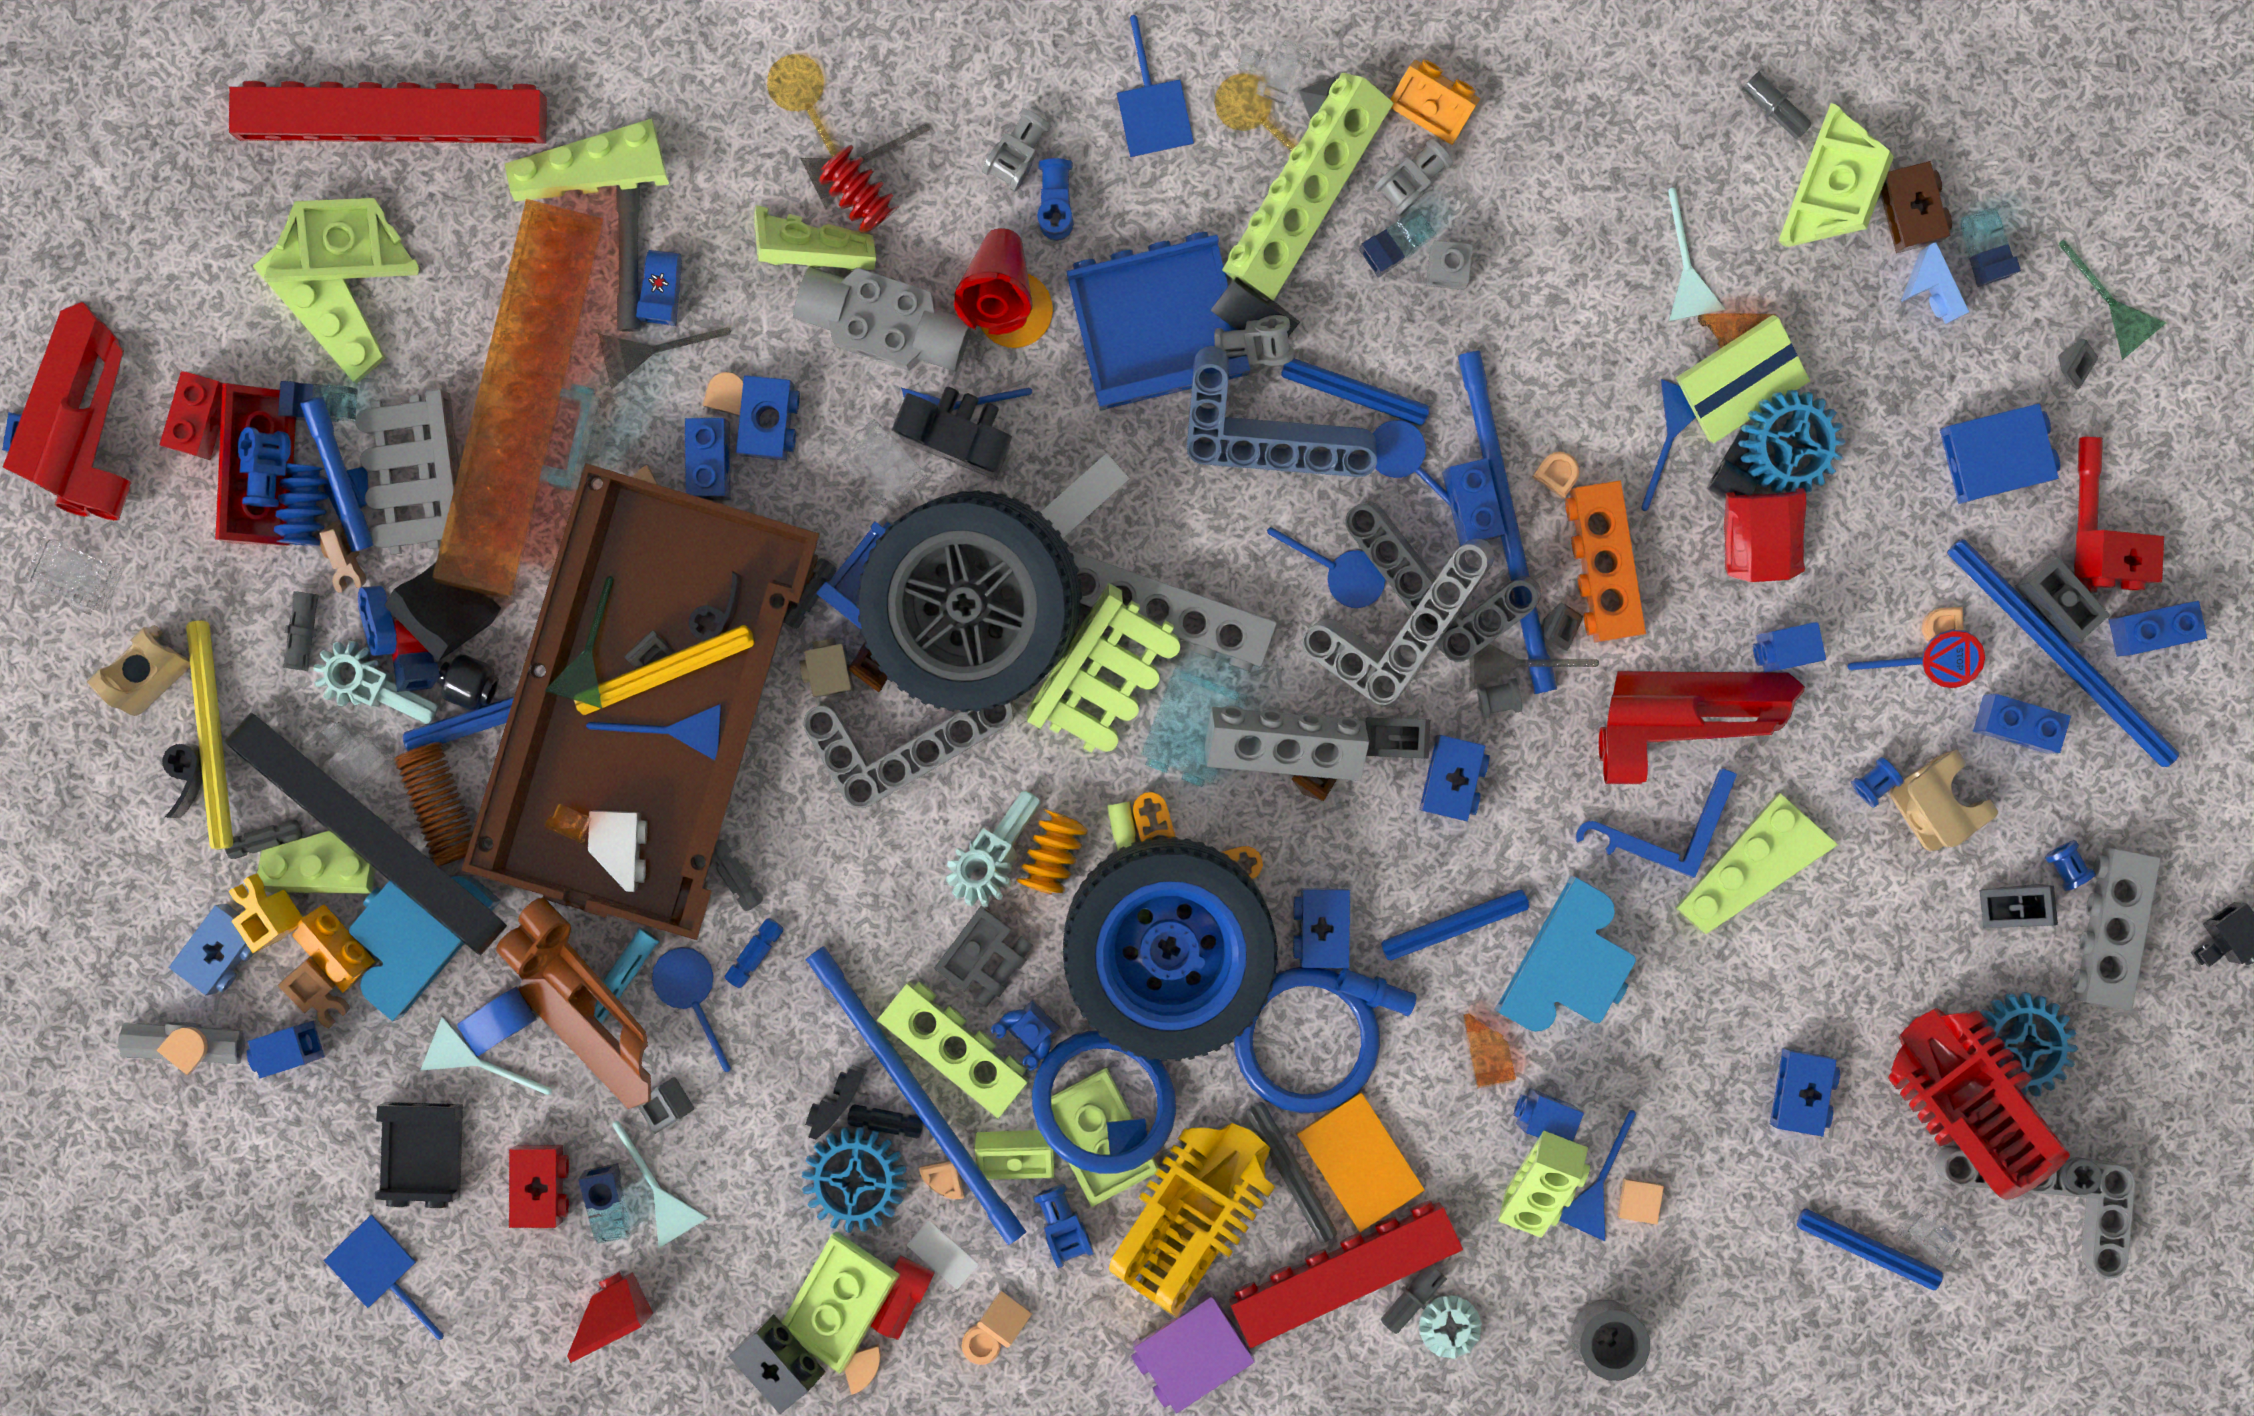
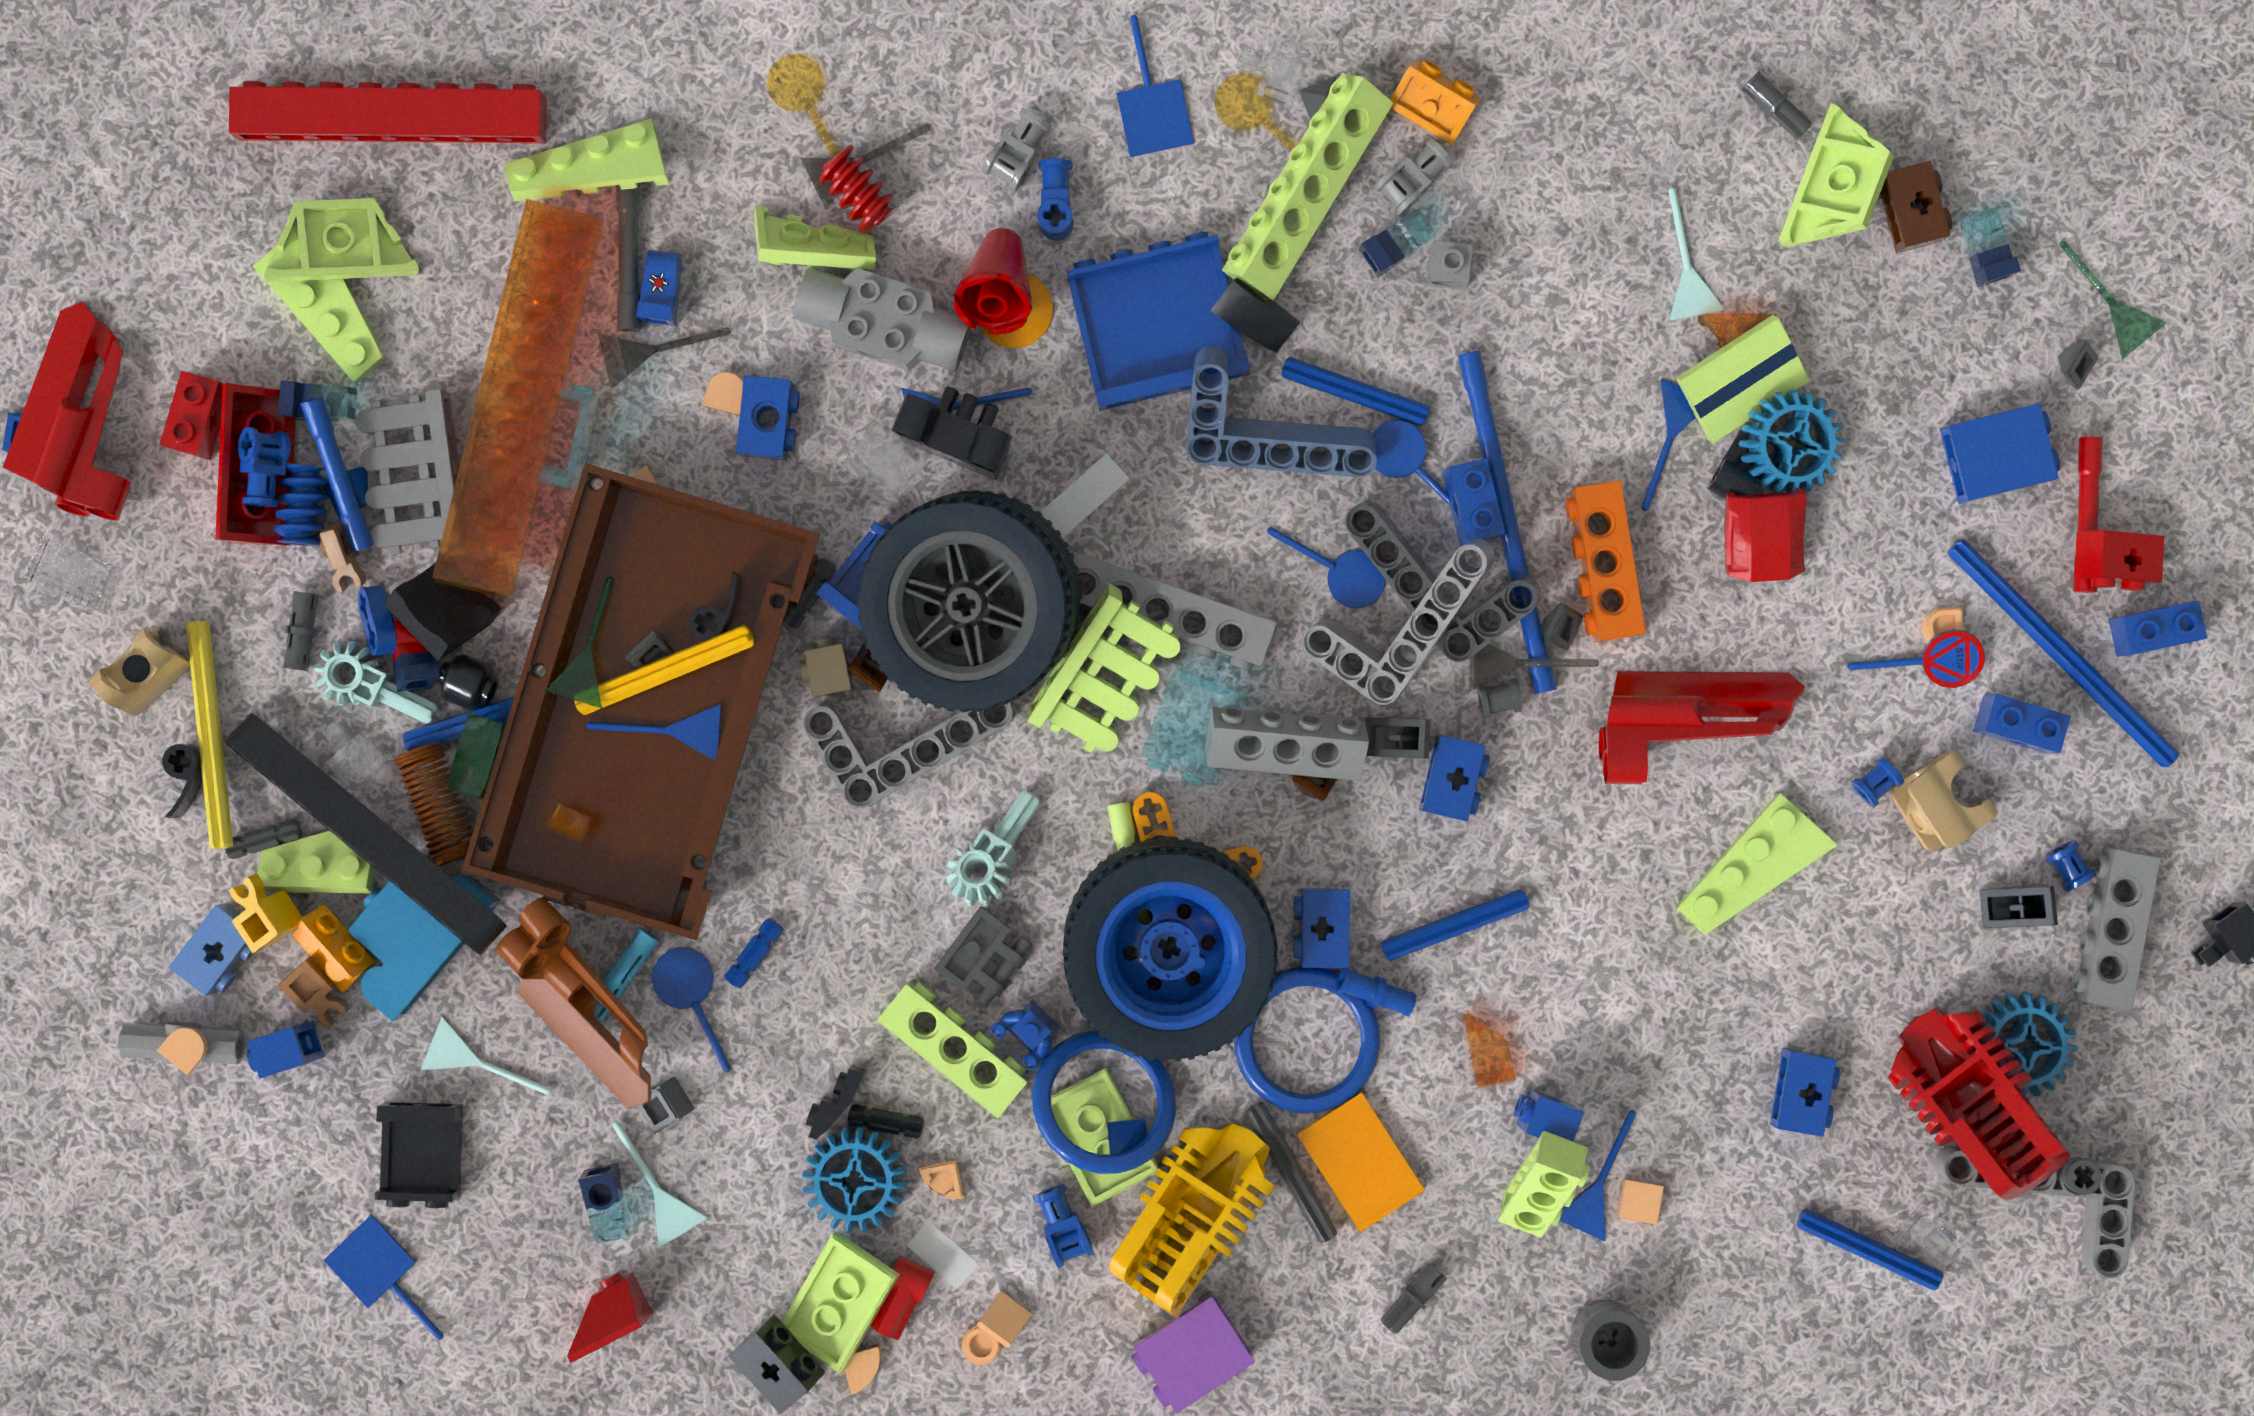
(475, 755): none -> clear green slope
(496, 1021): blue panel -> none
(526, 1204): red brick -> none
(616, 845): white slope -> none
(707, 458): blue brick -> none
(735, 877): dark grey axle -> none
(997, 1210): blue piece -> none
(1014, 1155): yellowish green slope -> none
(1053, 853): light orange piece -> none
(1258, 341): light grey connector -> none
(1344, 1274): red brick -> none
(1435, 1316): light aqua gear -> none
(1558, 473): light nougat tile -> none
(1569, 963): dark azure brick -> none
(1698, 844): blue hinge -> none
(1789, 647): blue brick -> none
(1934, 275): light blue slope -> none
(2062, 599): dark grey brick -> none

